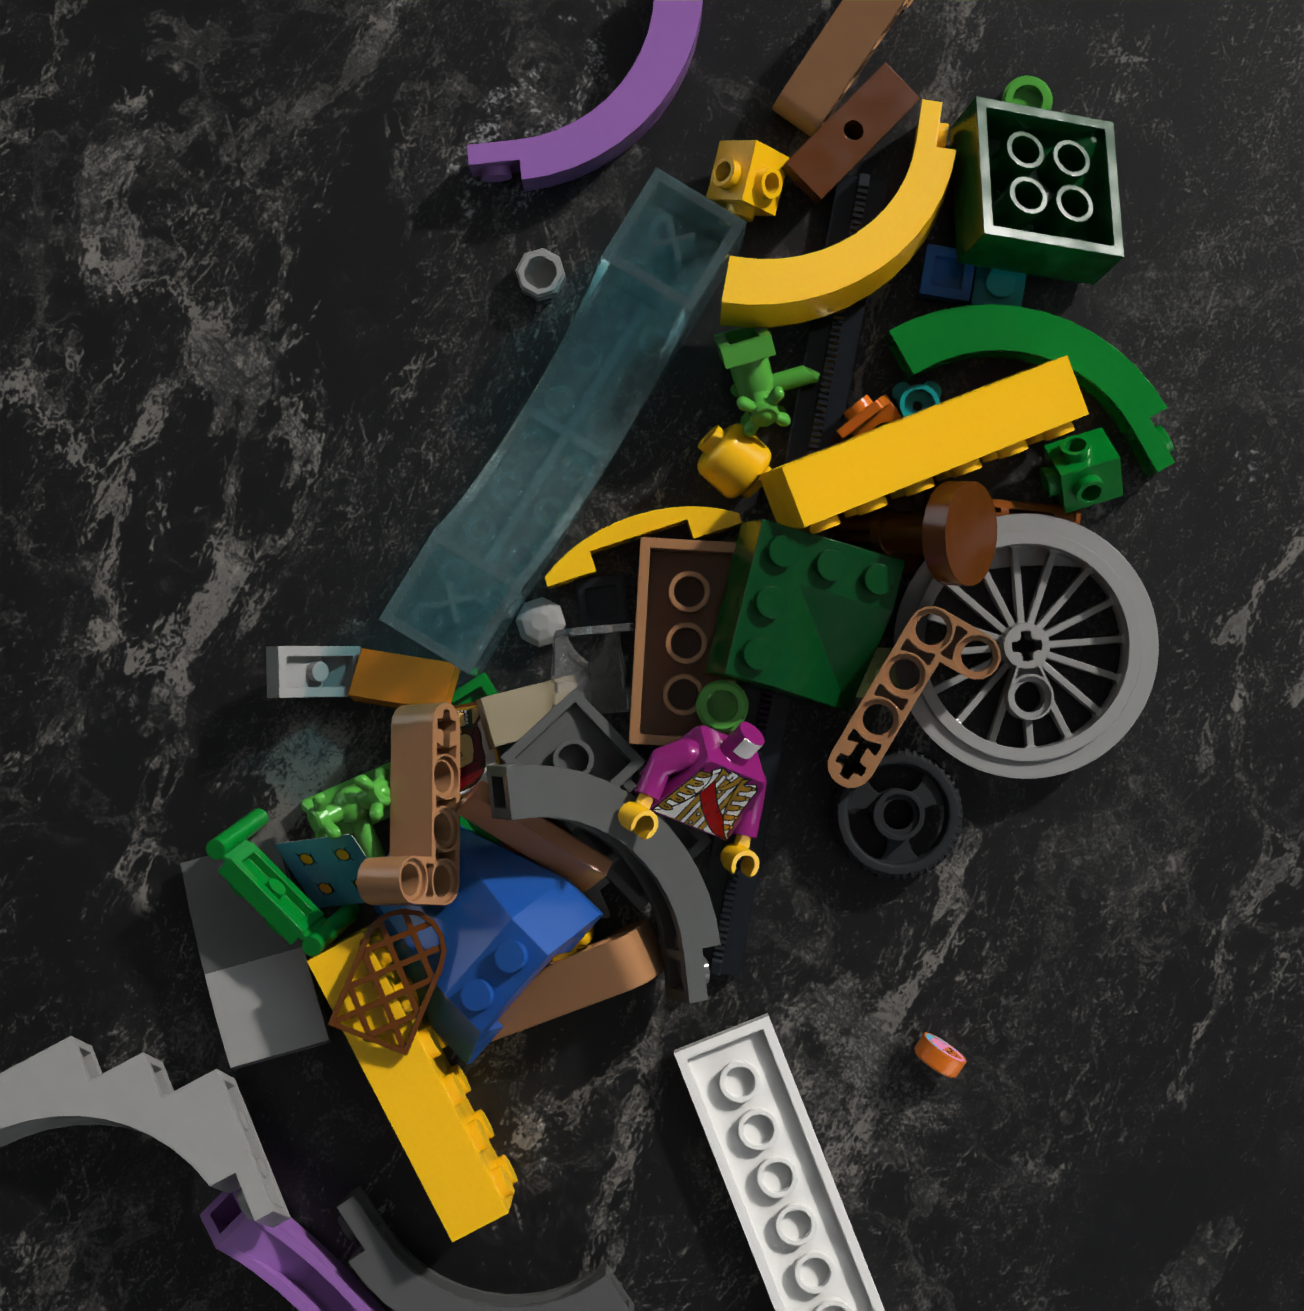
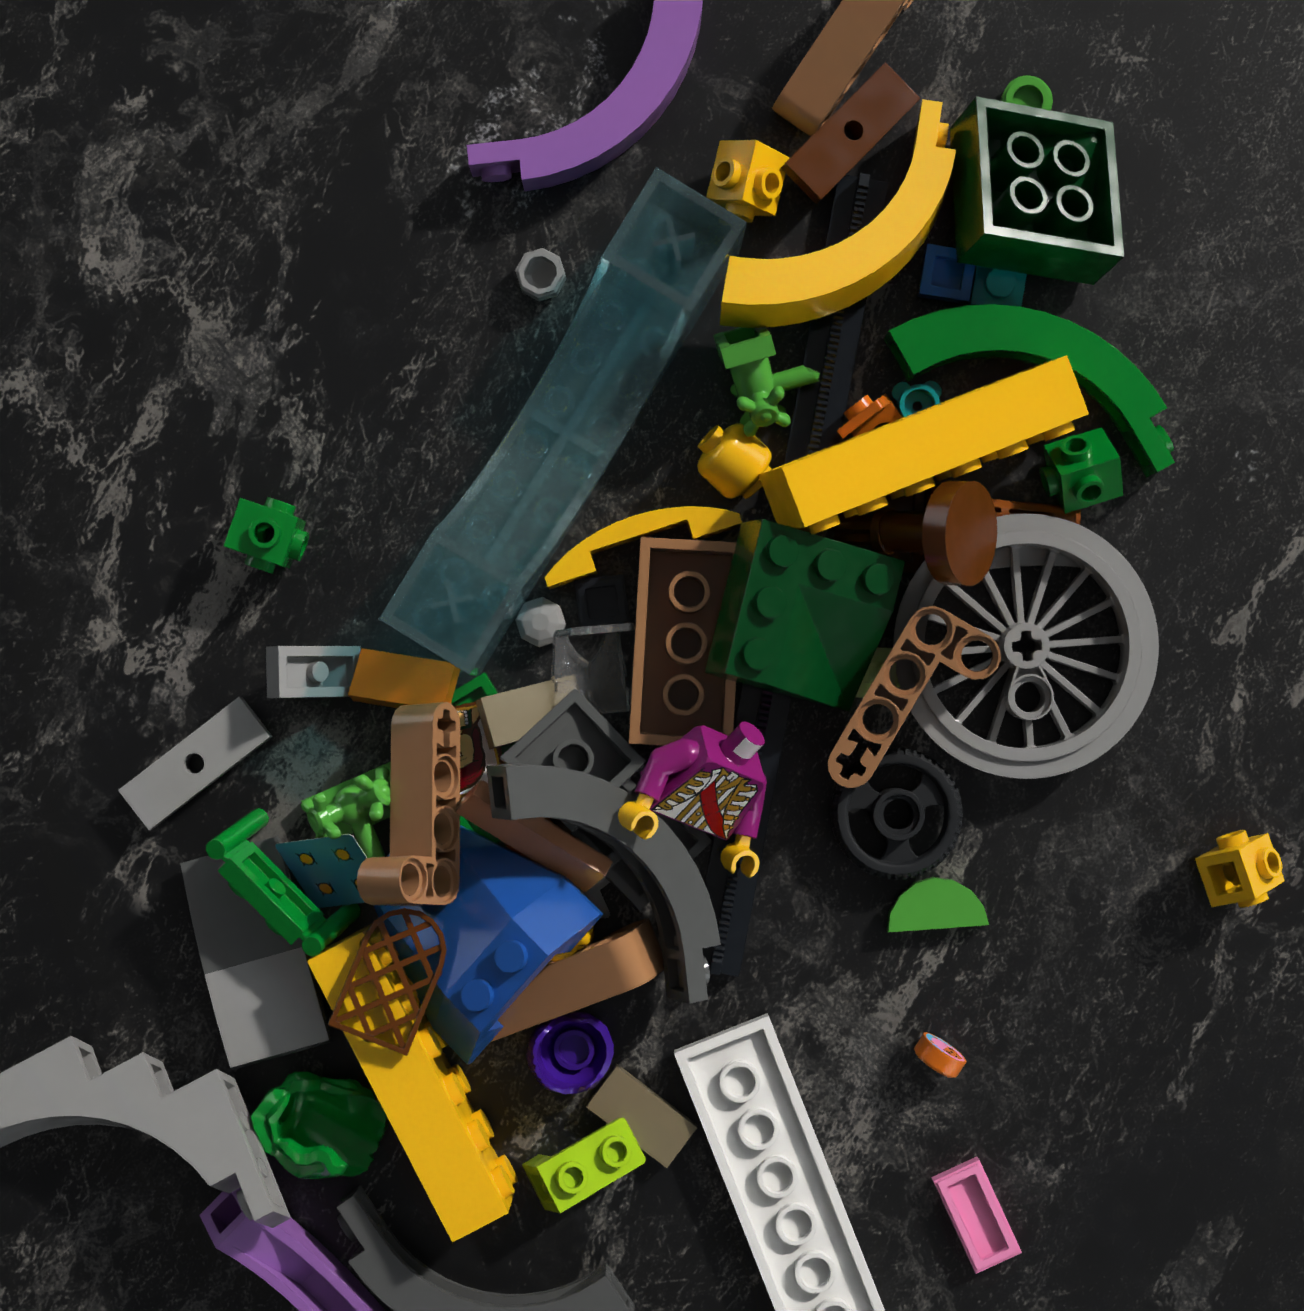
(171, 780): none -> light grey tile
(251, 526): none -> green brick
(320, 1125): none -> green hair
(570, 1053): none -> dark purple hair
(584, 1166): none -> lime bracket
(654, 1122): none -> dark tan tile
(722, 705): bright green tile -> none
(935, 905): none -> bright green tile
(976, 1215): none -> bright pink tile
(1240, 869): none -> yellow brick

